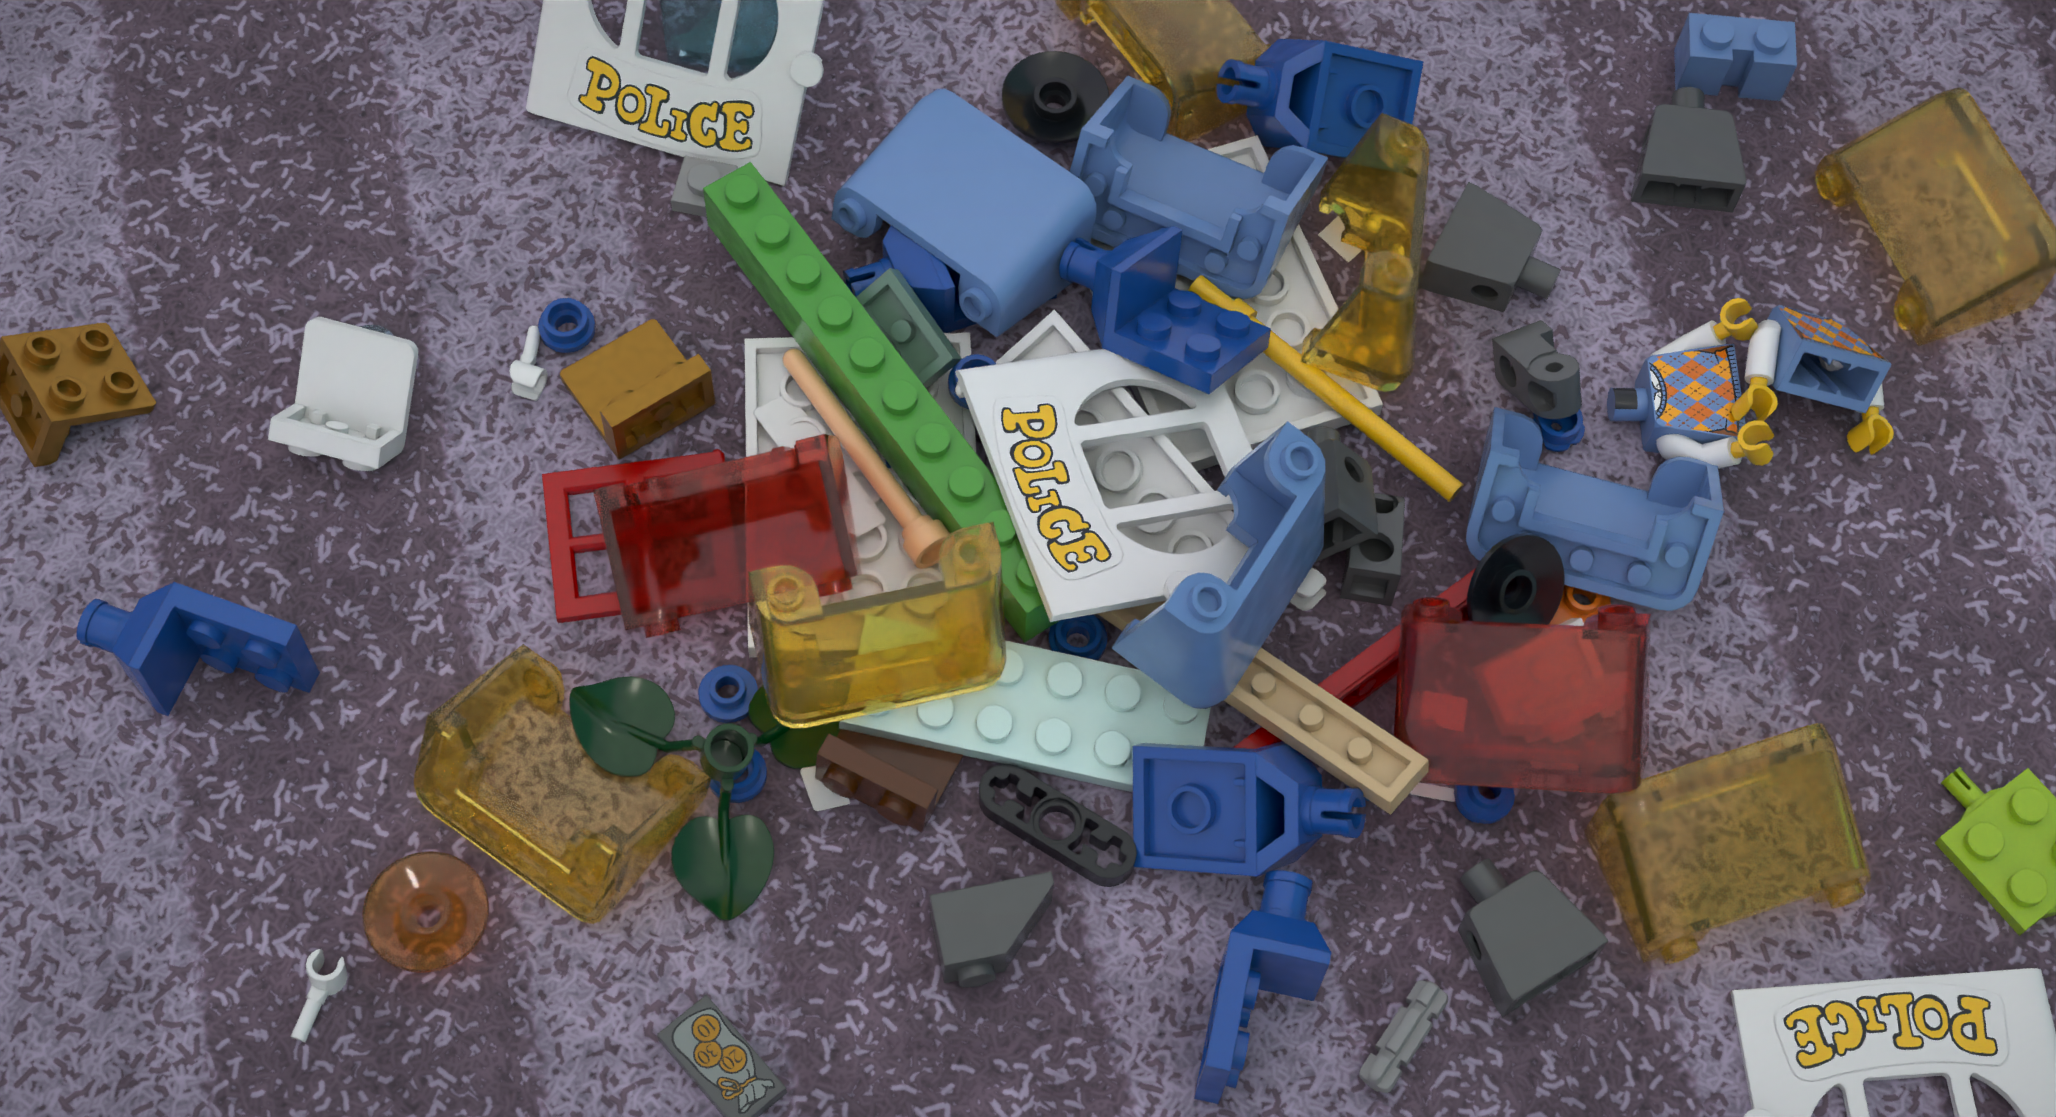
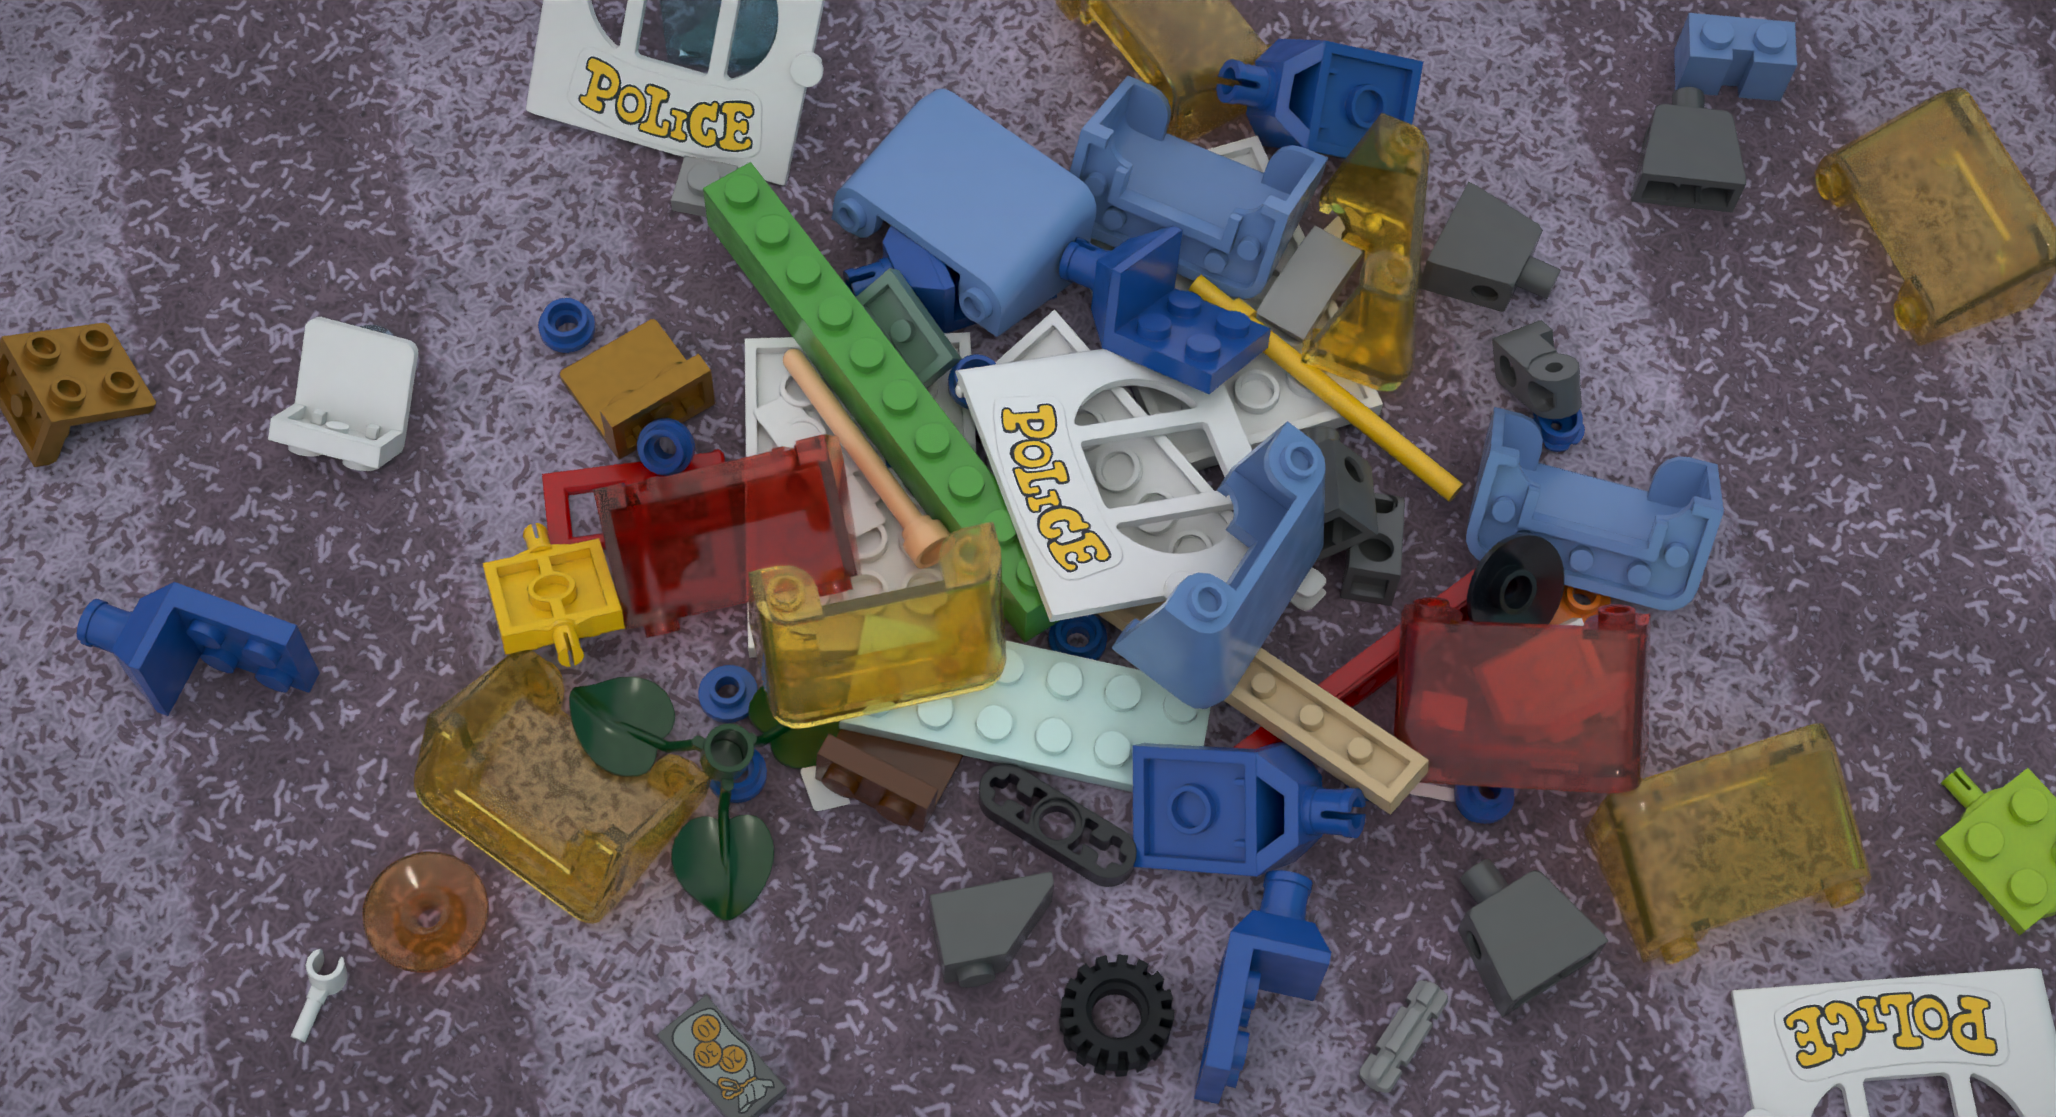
(526, 377): white hand -> none
(553, 595): none -> yellow plate
(652, 454): none -> blue plate
(1053, 79): black dish -> none
(1116, 979): none -> black tyre
(1309, 283): none -> light grey slope
(1689, 393): torso -> none
(1818, 362): torso -> none

